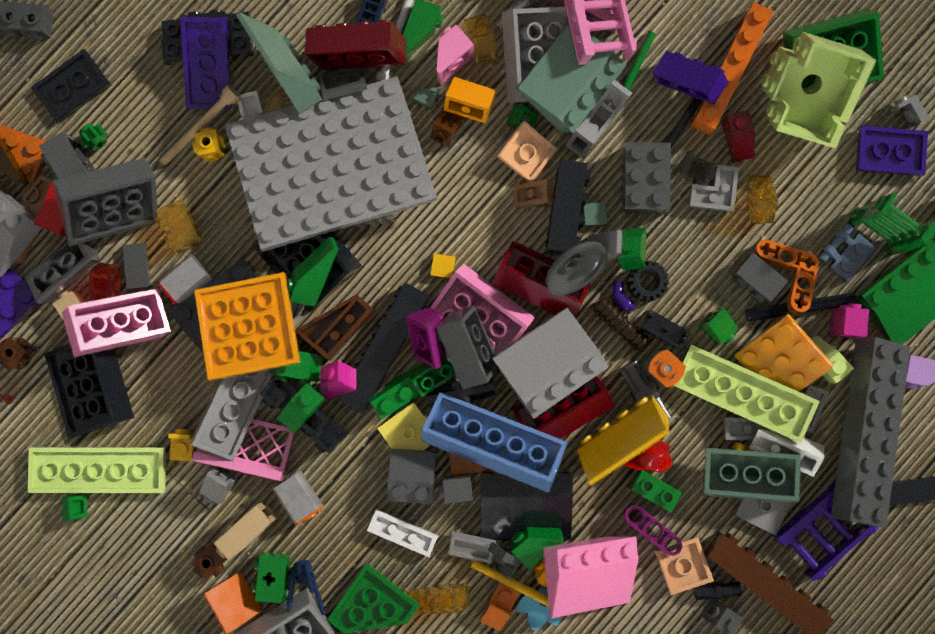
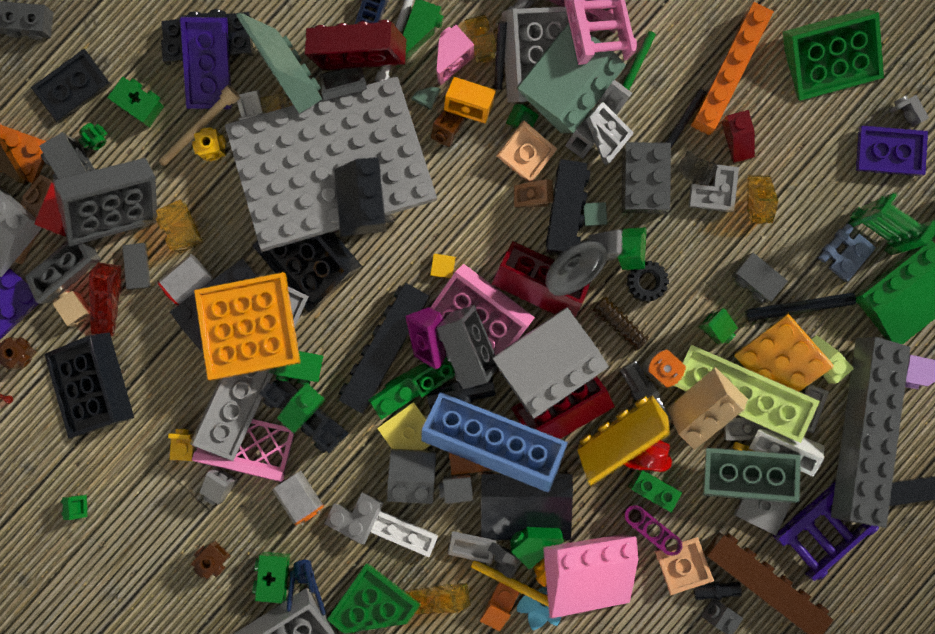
(96, 469): yellowish green plate -> none
(115, 322): bright pink brick -> none
(125, 94): none -> green brick
(233, 602): orange piece -> none
(245, 530): tan window -> none
(309, 277): green slope -> none
(336, 327): reddish brown wedge -> none
(336, 380): dark pink slope -> none
(358, 523): none -> light grey plate
(360, 197): none -> black slope
(500, 55): none -> black bar
(607, 131): none -> light grey wing
(620, 299): dark purple arm -> none
(664, 330): black hinge -> none
(690, 77): dark purple brick -> none
(706, 408): none -> tan slope
(800, 271): orange beam -> none
(816, 110): yellowish green piece -> none
(849, 321): dark pink brick -> none

